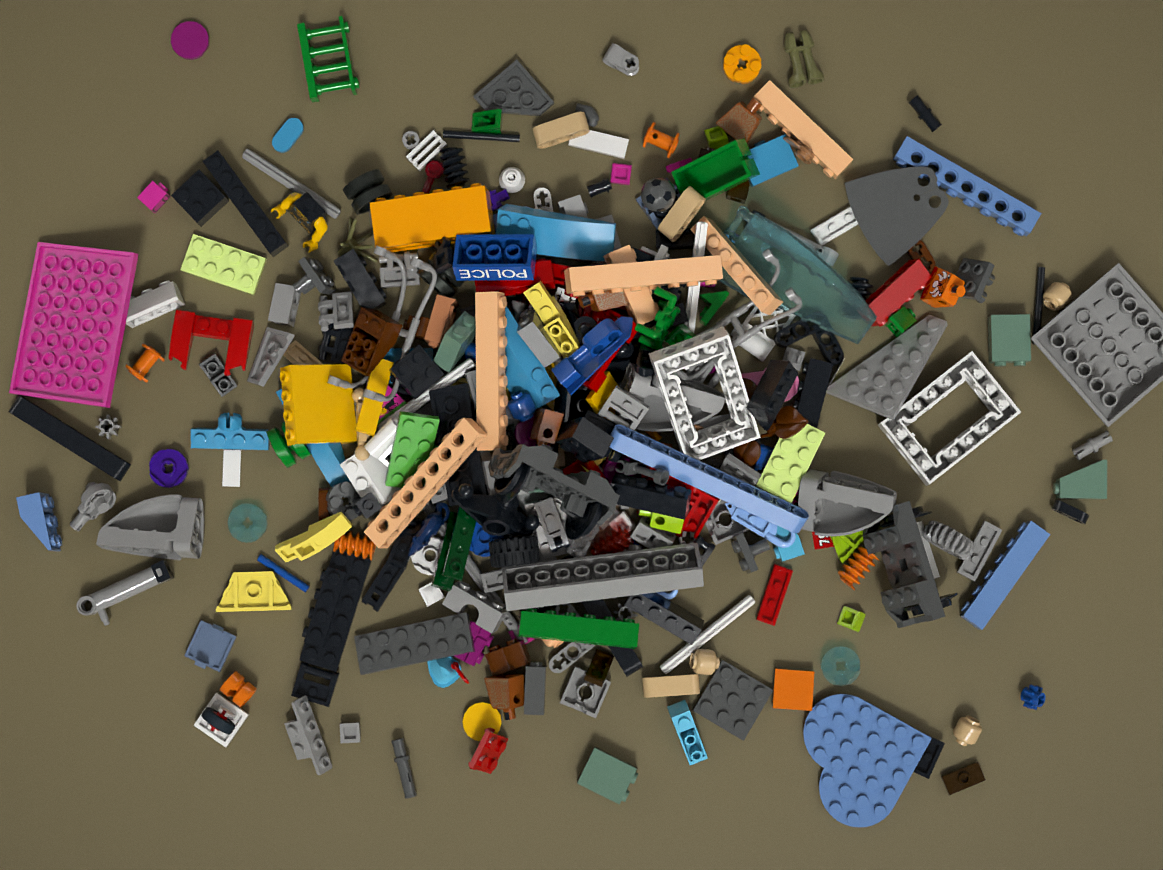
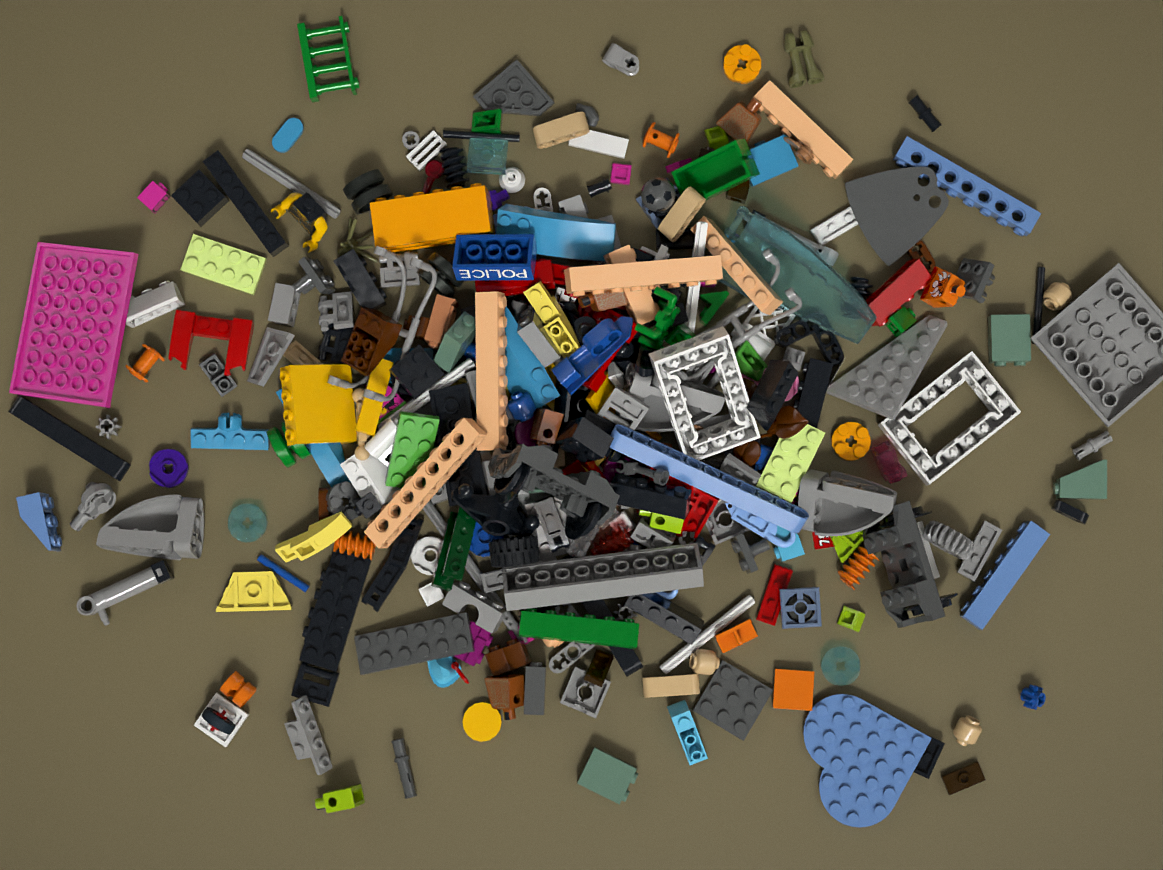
(190, 40): magenta tile -> none
(210, 646): sand blue piece -> none
(231, 468): white sticker -> none
(341, 799): none -> lime torso
(350, 732): light grey plate -> none
(429, 527): dark blue animal -> none
(444, 257): black plate -> none
(487, 156): none -> clear light blue plate
(488, 751): red piece -> none
(615, 375): none -> white tile
(736, 635): none -> orange panel
(750, 362): none -> bright green slope
(800, 607): none -> sand blue piece
(844, 432): none -> light orange plate
(888, 462): none -> clear pink brick

